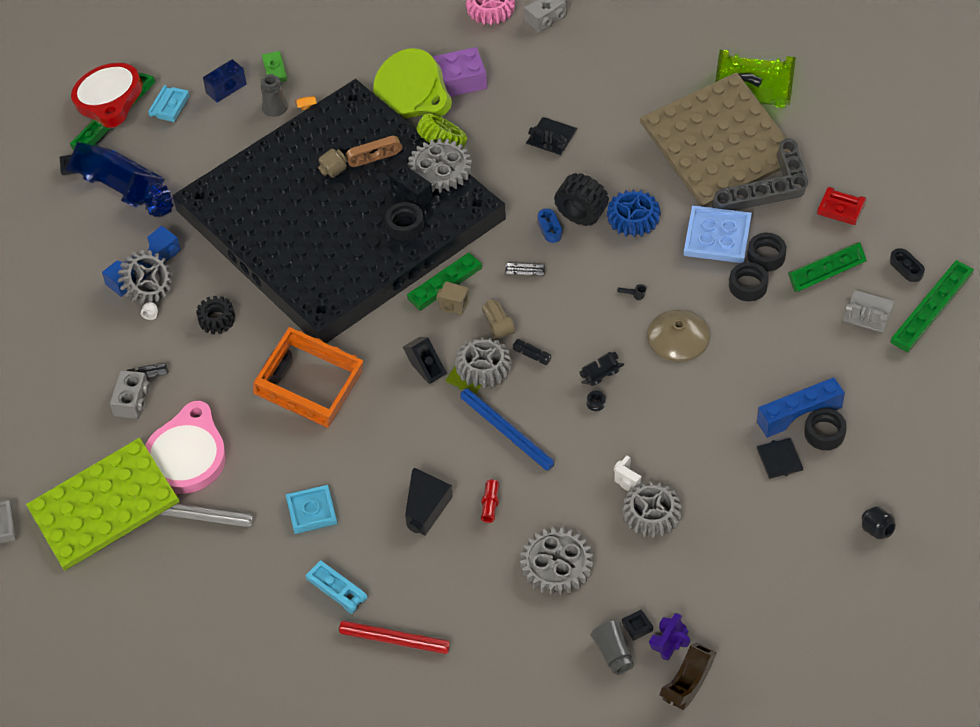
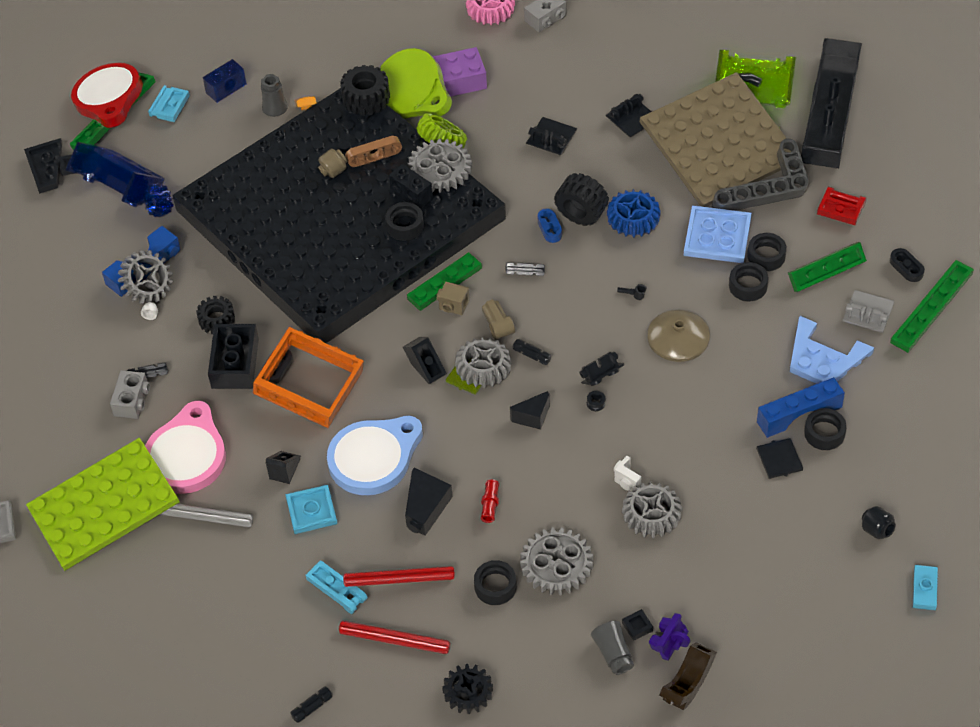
(45, 164): none -> black wing
(233, 356): none -> black brick
(274, 65): bright green plate -> none
(282, 466): none -> black slope
(311, 704): none -> black axle
(365, 90): none -> black tyre
(373, 454): none -> piece
(398, 576): none -> red axle
(460, 695): none -> black gear
(495, 567): none -> black tyre
(507, 429): blue axle -> none
(531, 411): none -> black slope
(628, 115): none -> black hinge
(820, 362): none -> light blue wing
(831, 103): none -> black piece
(925, 587): none -> medium azure plate

